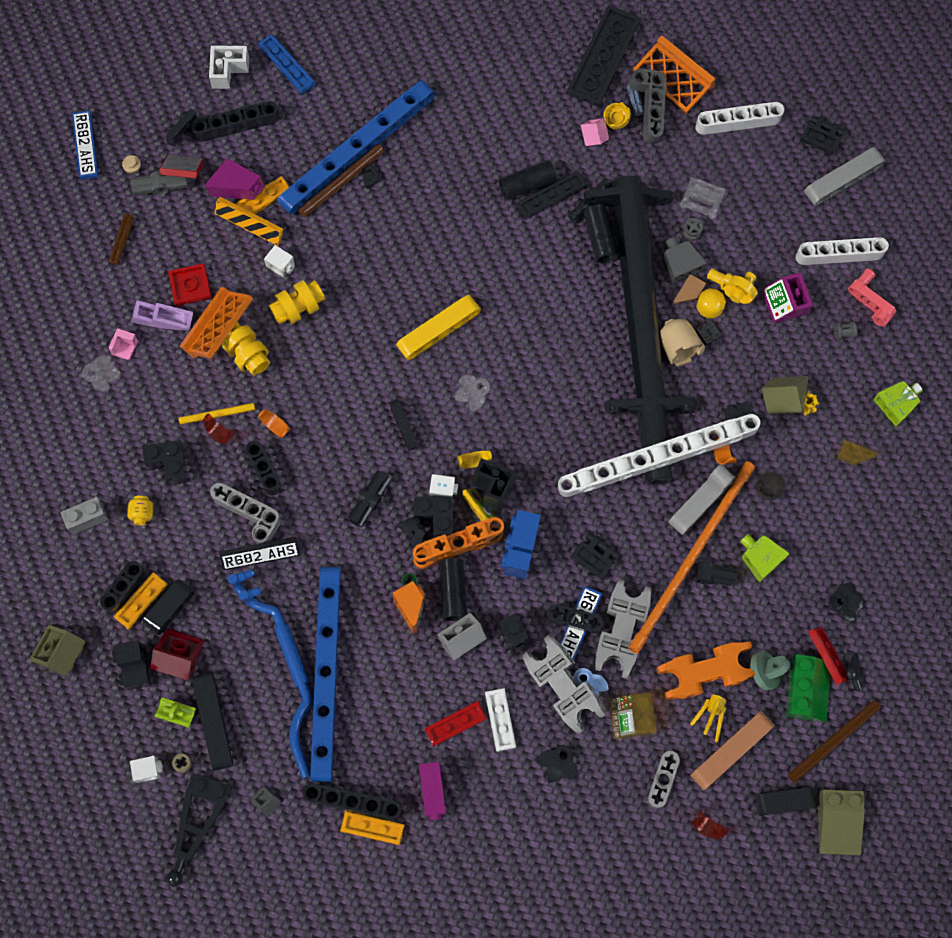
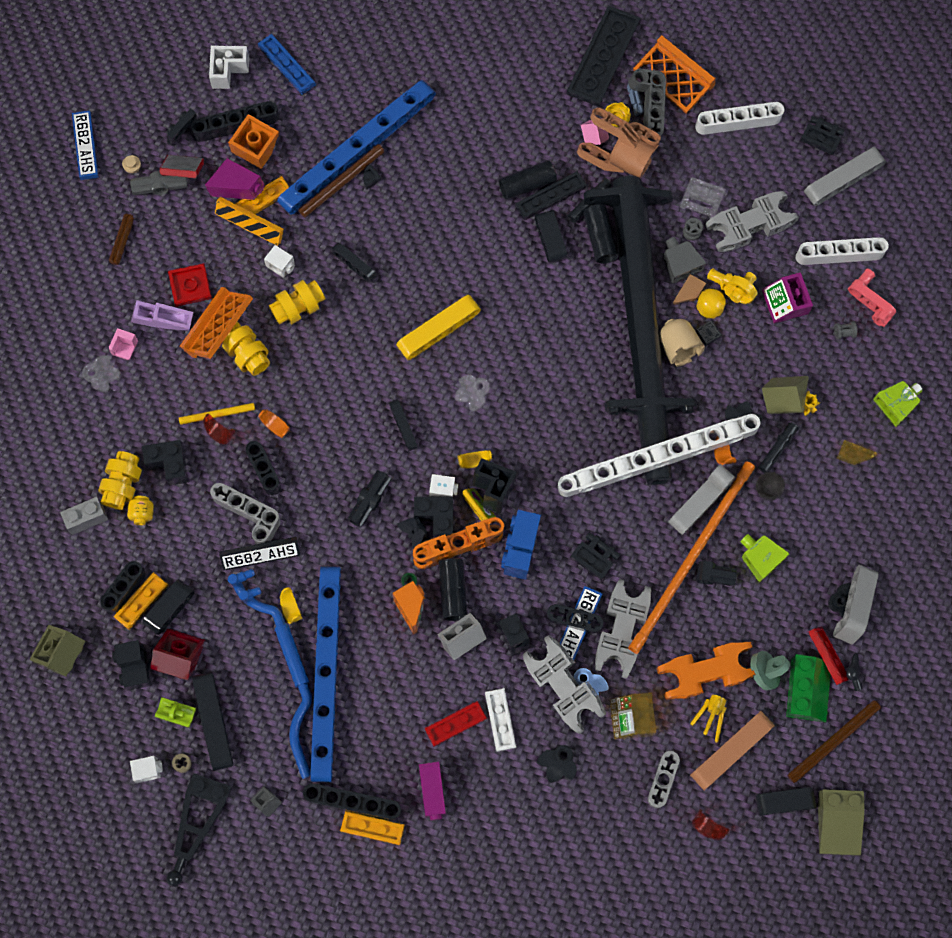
(121, 472): none -> yellow piece
(254, 141): none -> orange slope
(289, 606): none -> yellow helmet
(354, 262): none -> black beam
(550, 236): none -> black beam
(632, 150): none -> nougat piece
(763, 216): none -> light grey piece
(783, 441): none -> black pin
(858, 605): none -> light grey beam

